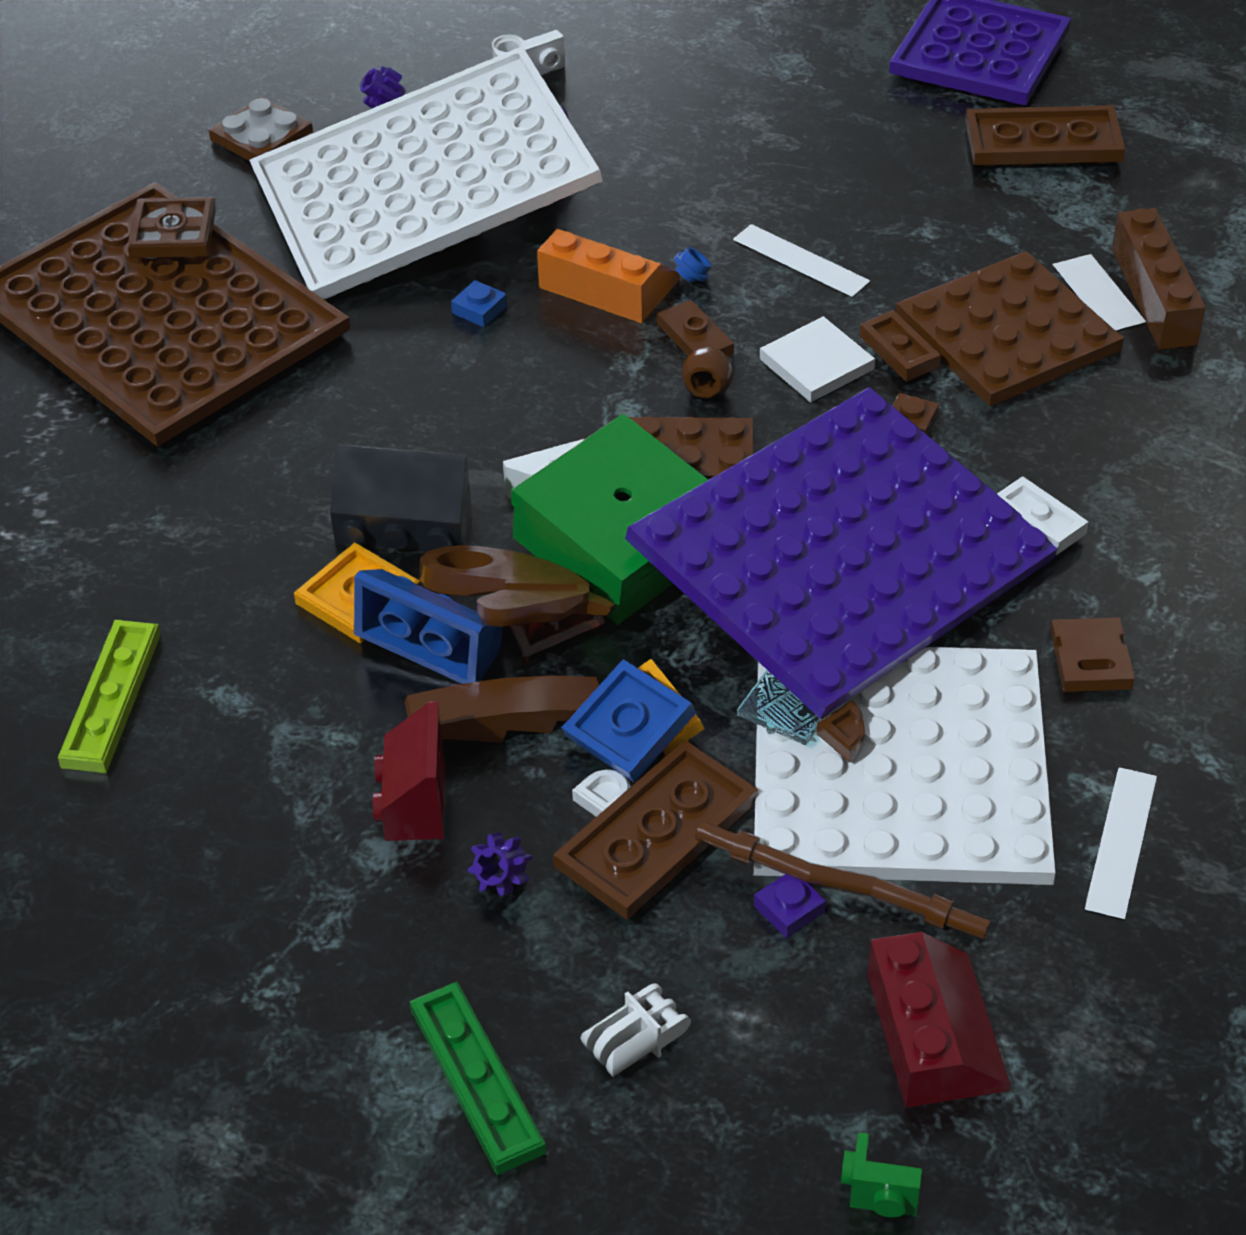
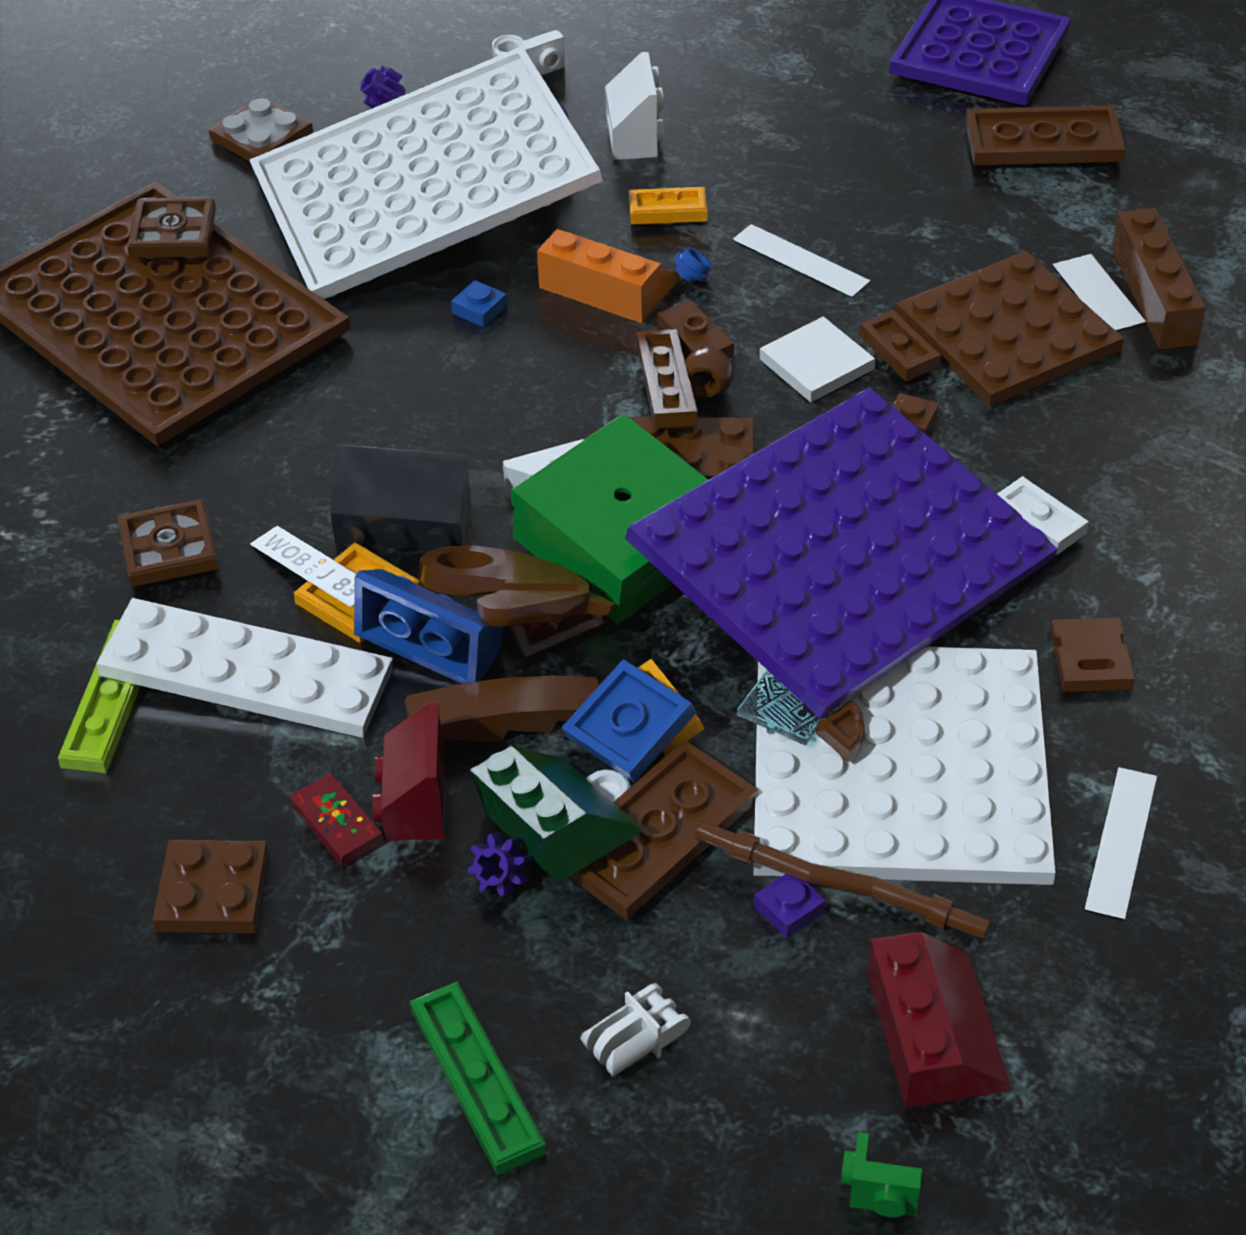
(167, 542): none -> reddish brown piece
(211, 886): none -> reddish brown plate
(246, 667): none -> white plate
(308, 563): none -> white sticker
(336, 820): none -> dark red tile
(552, 810): none -> dark green slope
(634, 110): none -> white slope
(666, 379): none -> plate
(667, 205): none -> light orange plate

